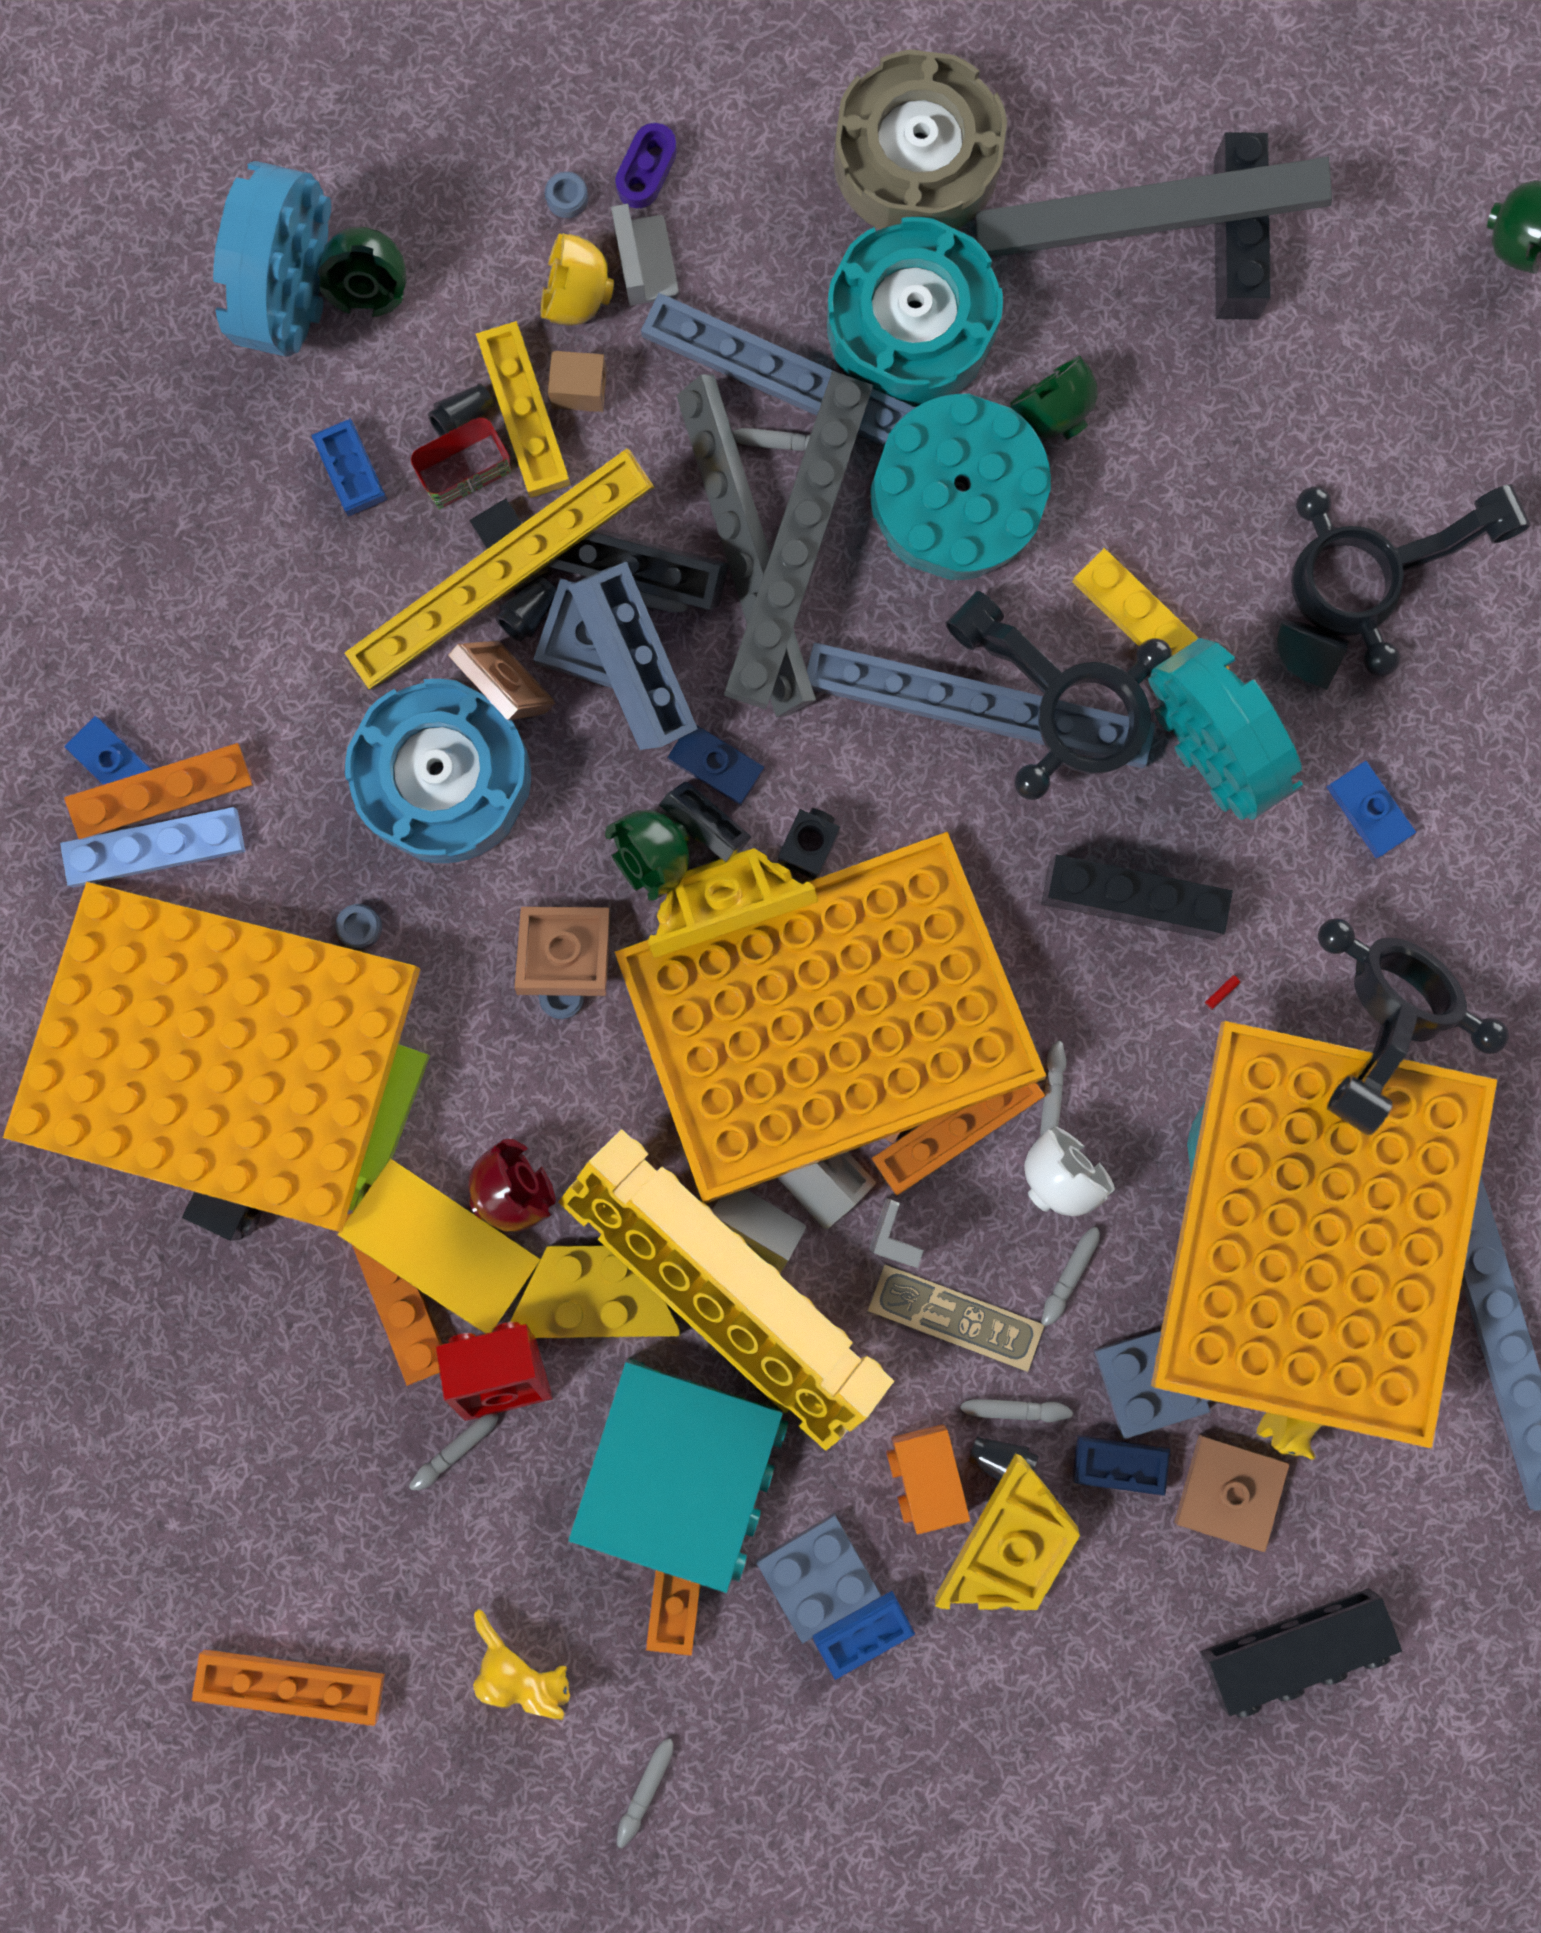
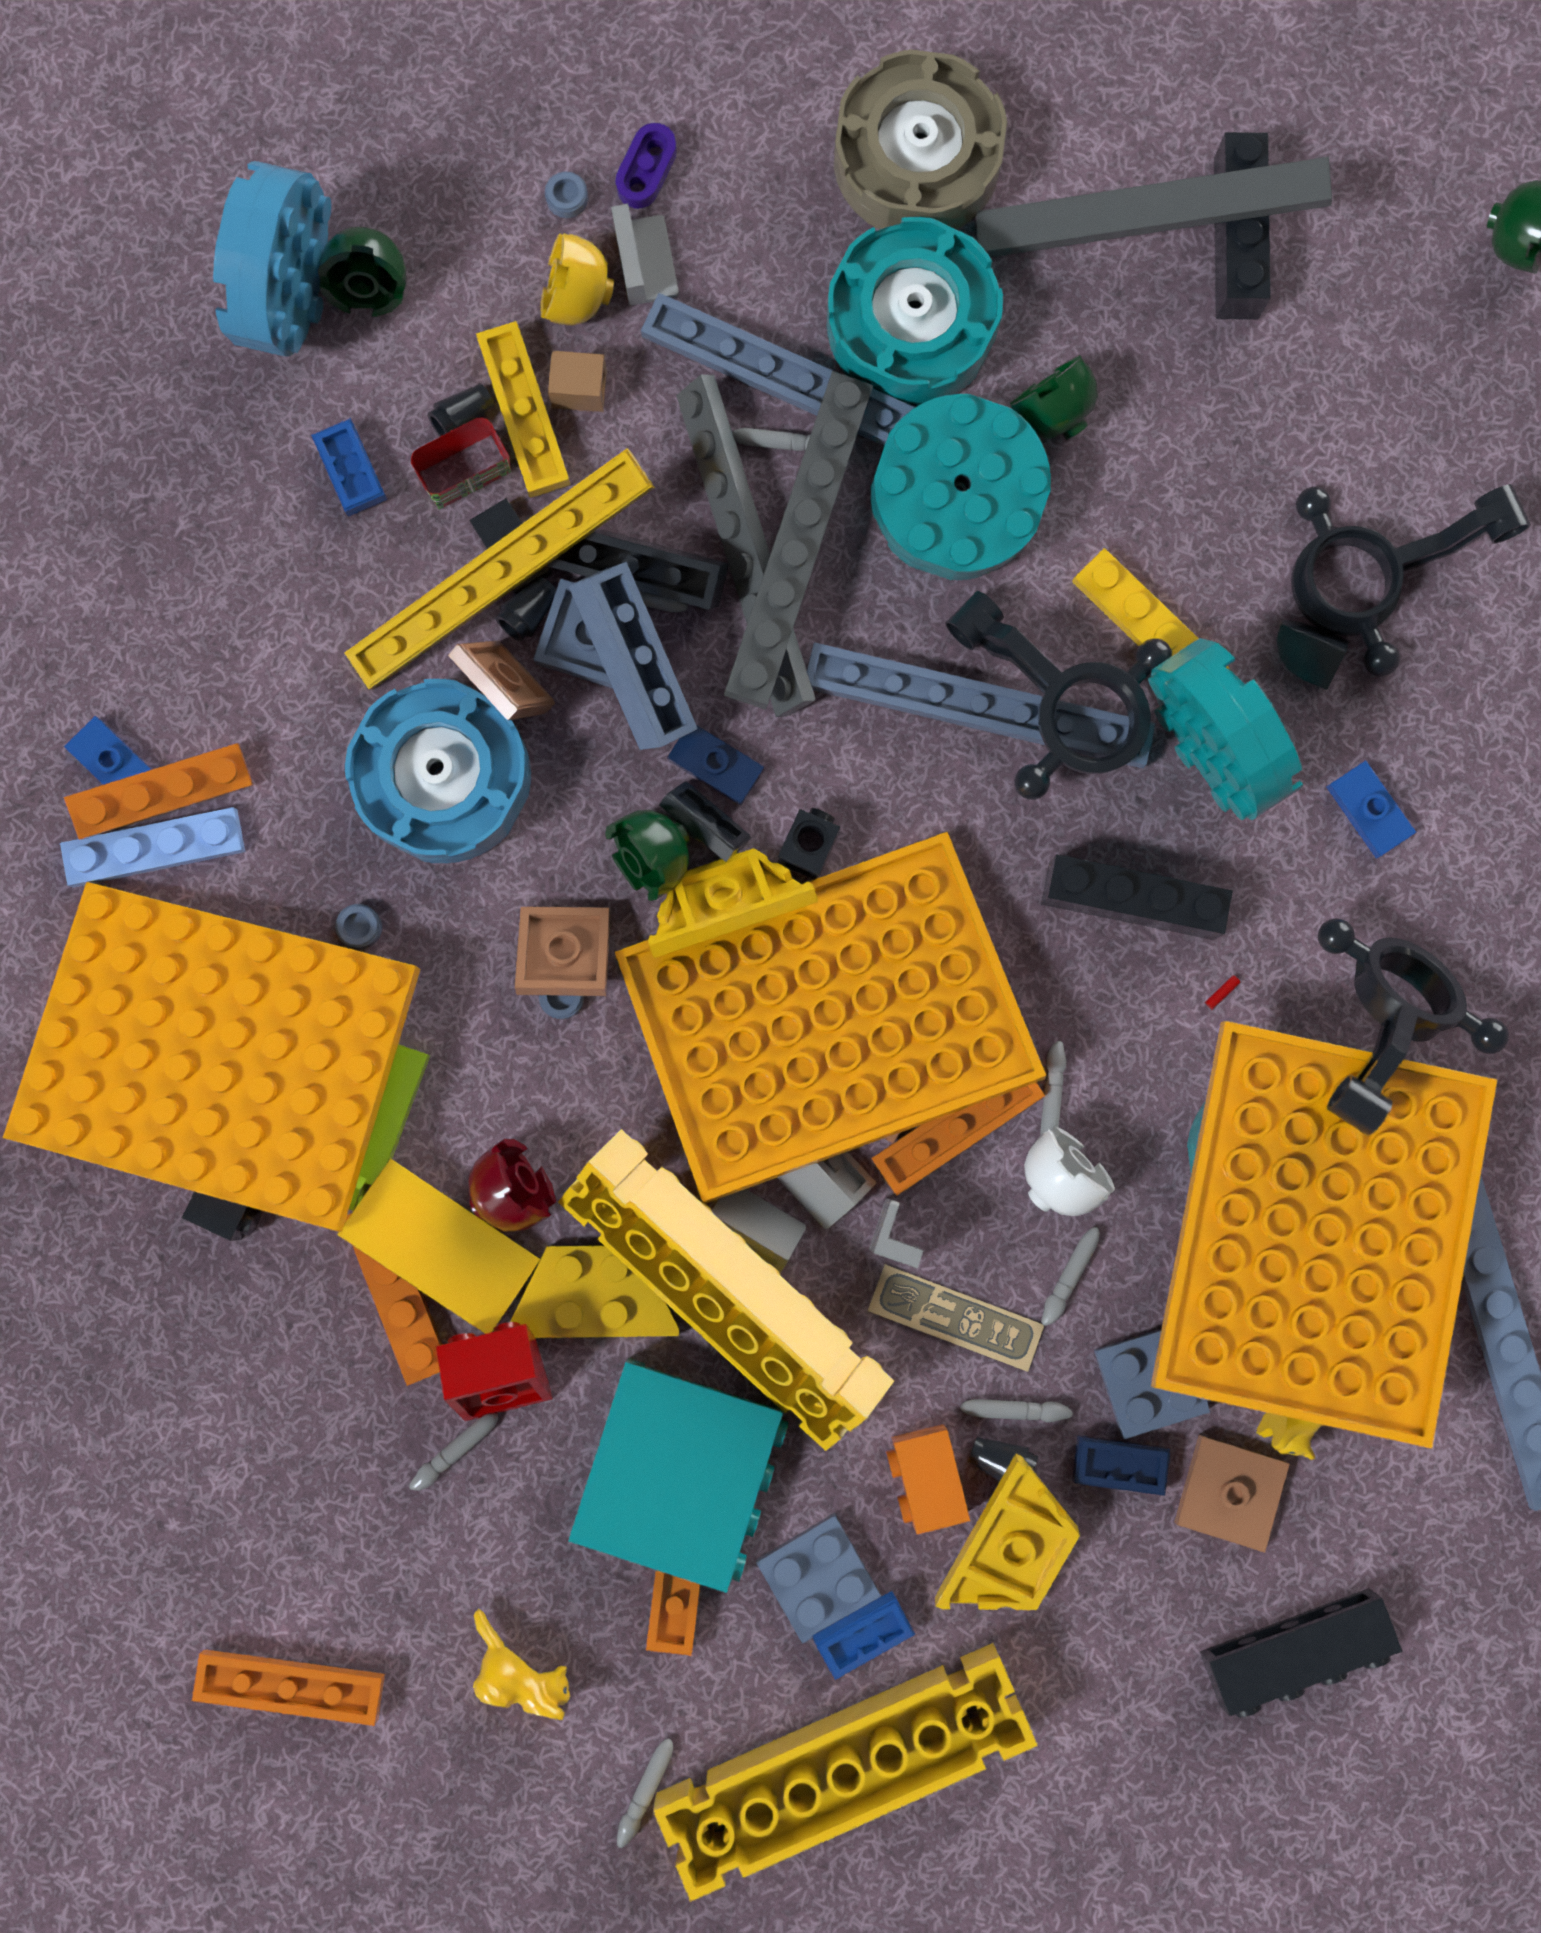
(842, 1771): none -> yellow brick

